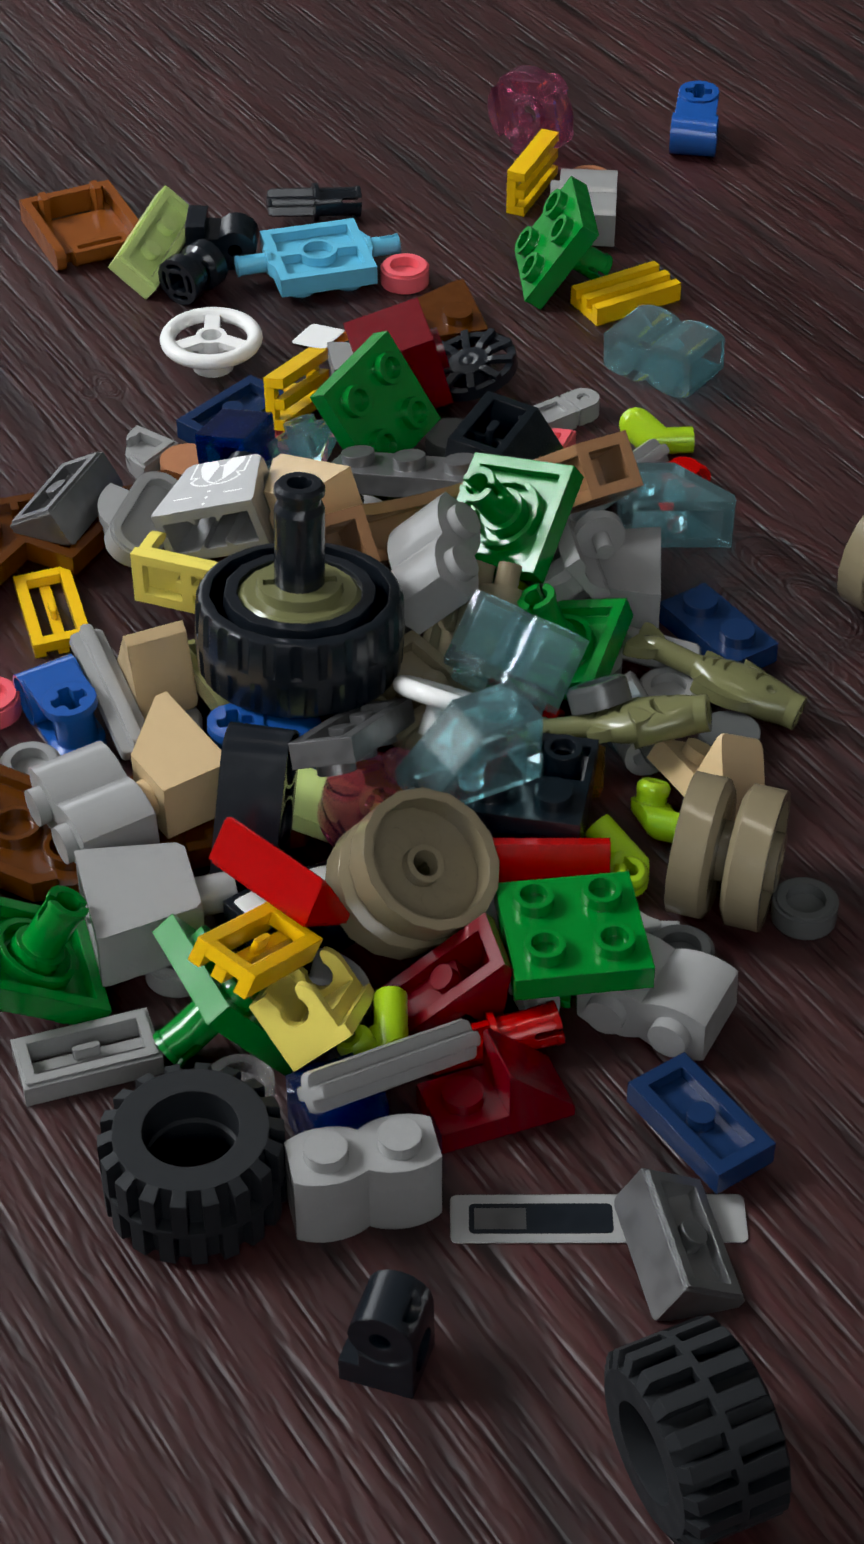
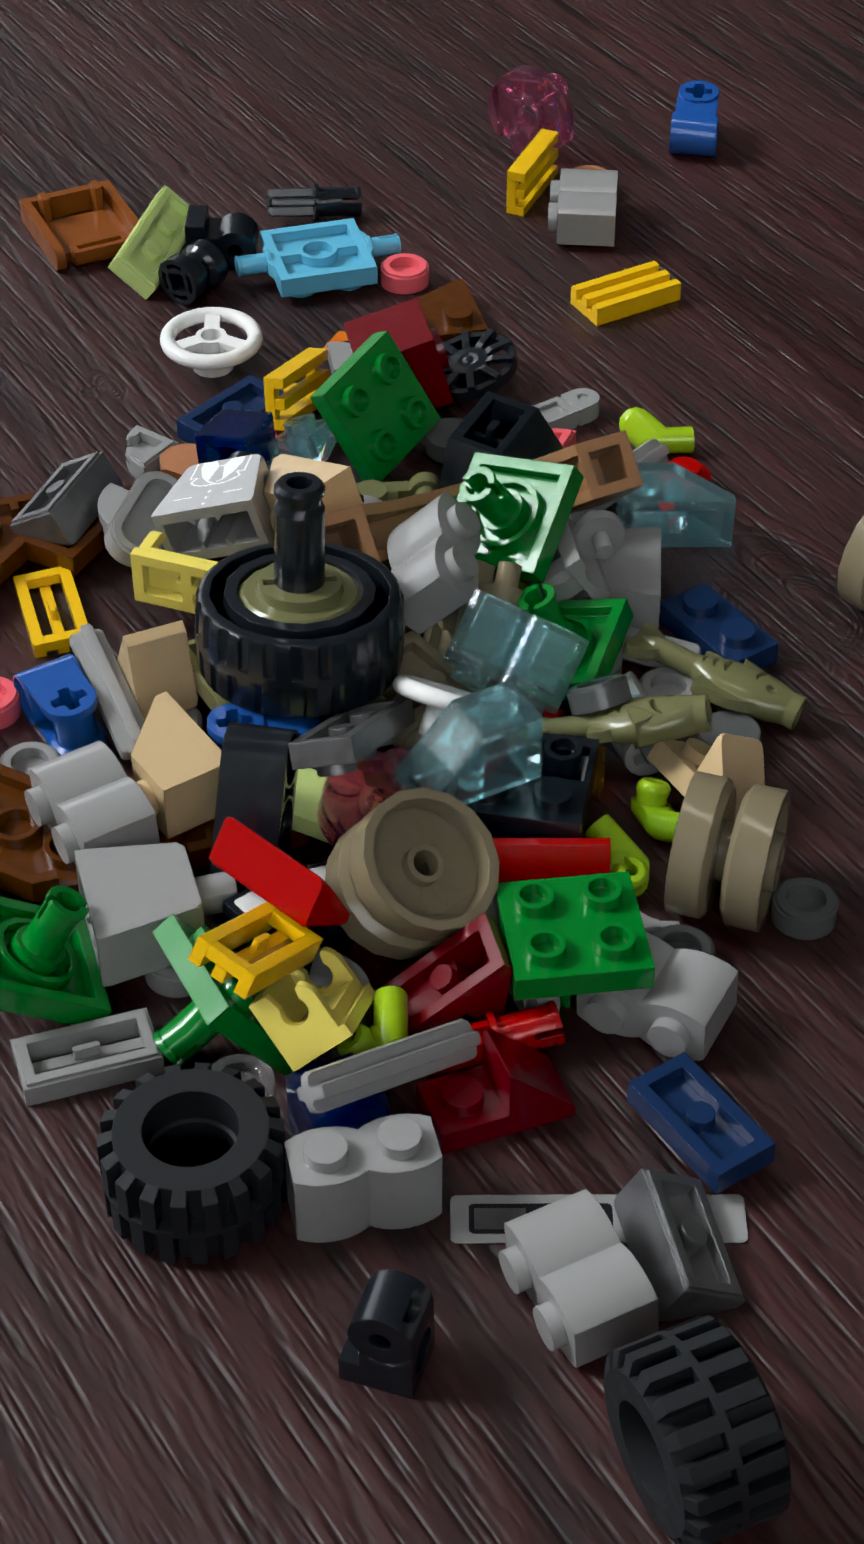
(317, 336): white sticker -> none
(402, 472): flat silver plate -> none
(560, 243): green plate -> none
(580, 1278): none -> light grey brick
(664, 350): clear light blue brick -> none

